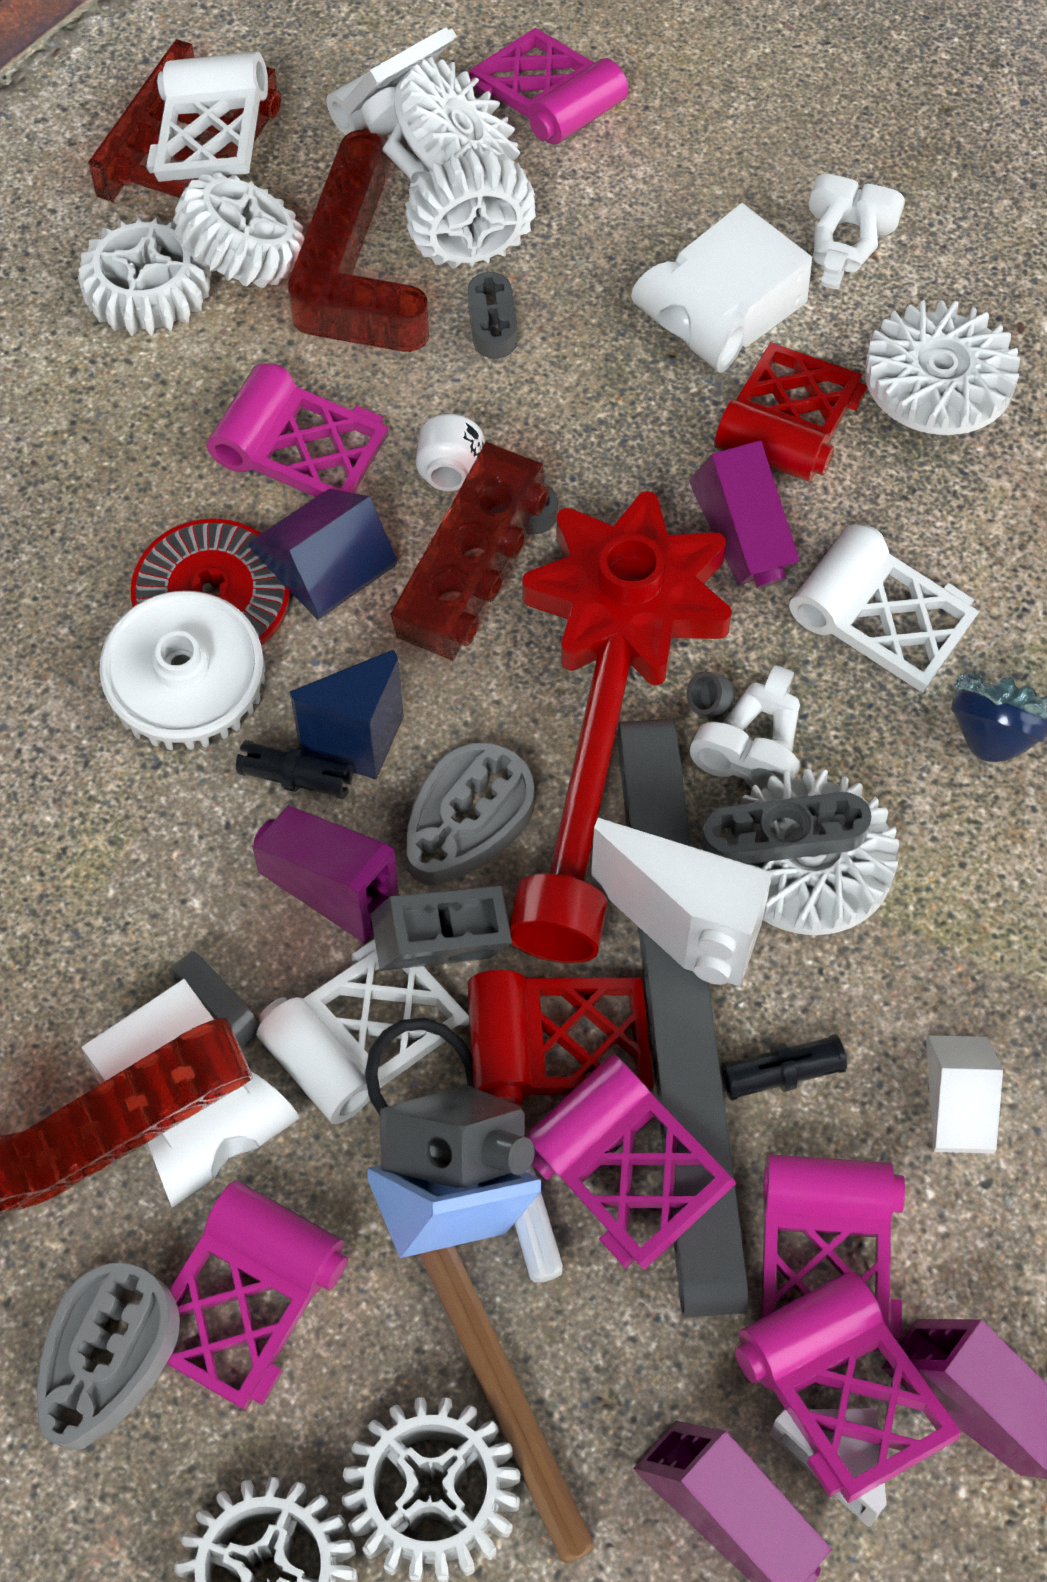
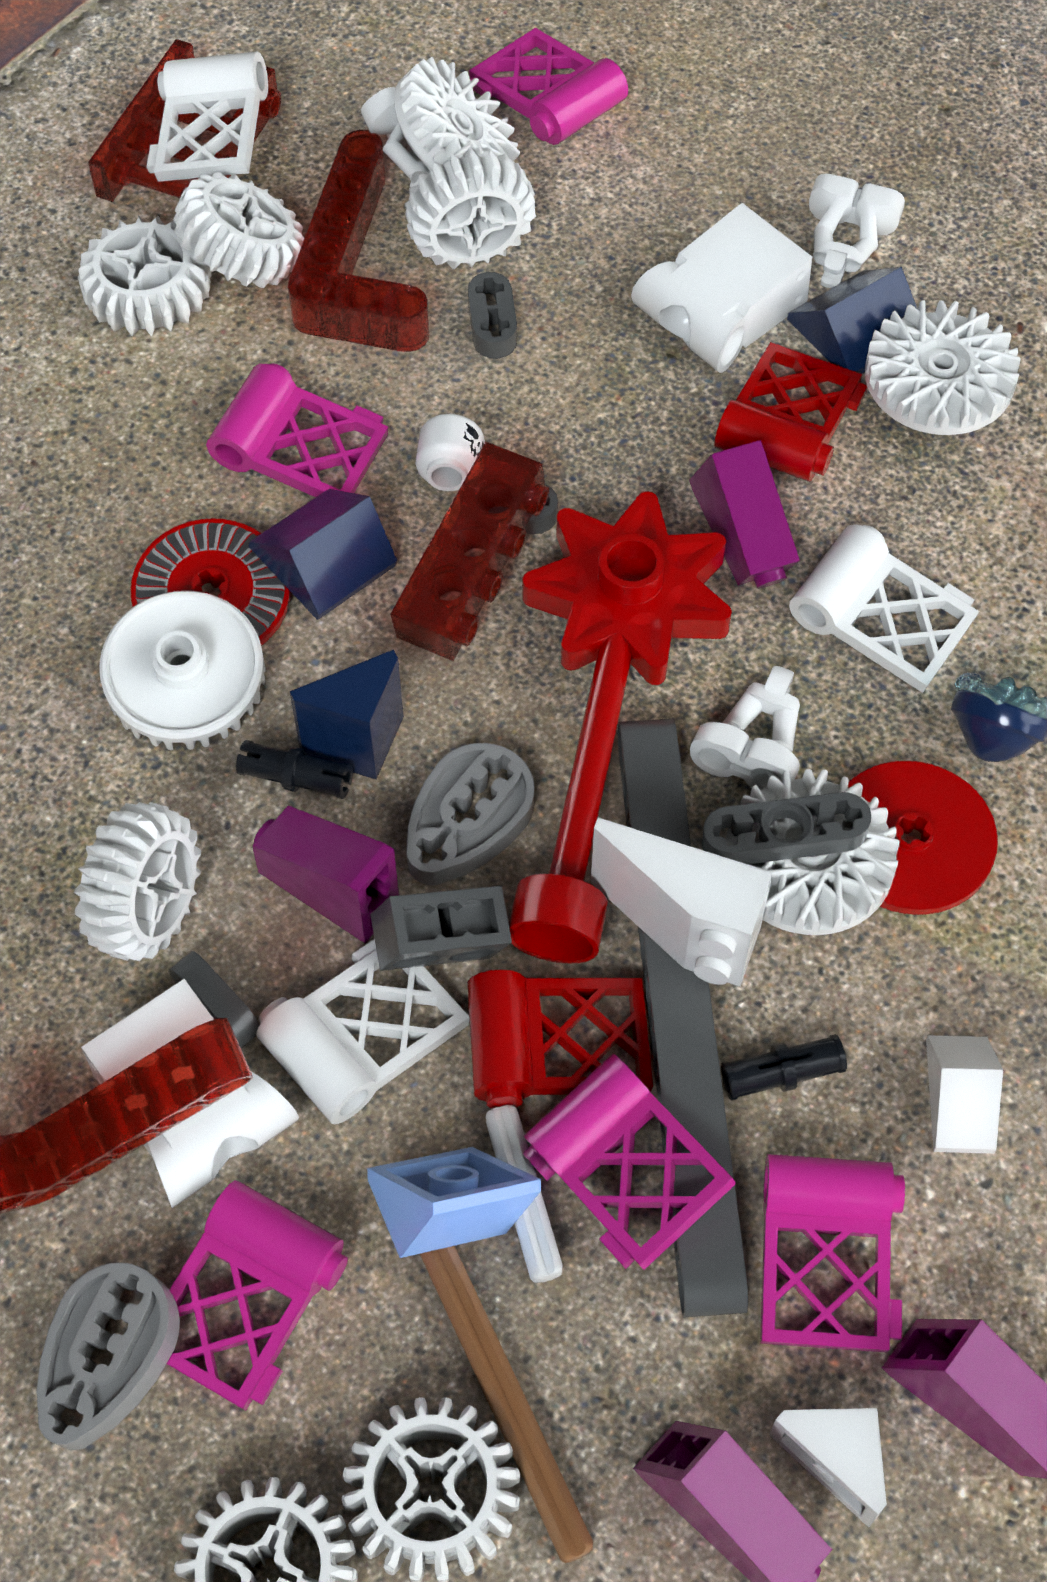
(137, 881): none -> white gear
(346, 102): white piece -> none
(397, 1029): black piece -> none
(470, 1134): dark grey torso -> none
(710, 697): dark grey hinge -> none
(806, 1347): dark pink piece -> none
(846, 316): none -> dark blue slope
(956, 832): none -> red piece

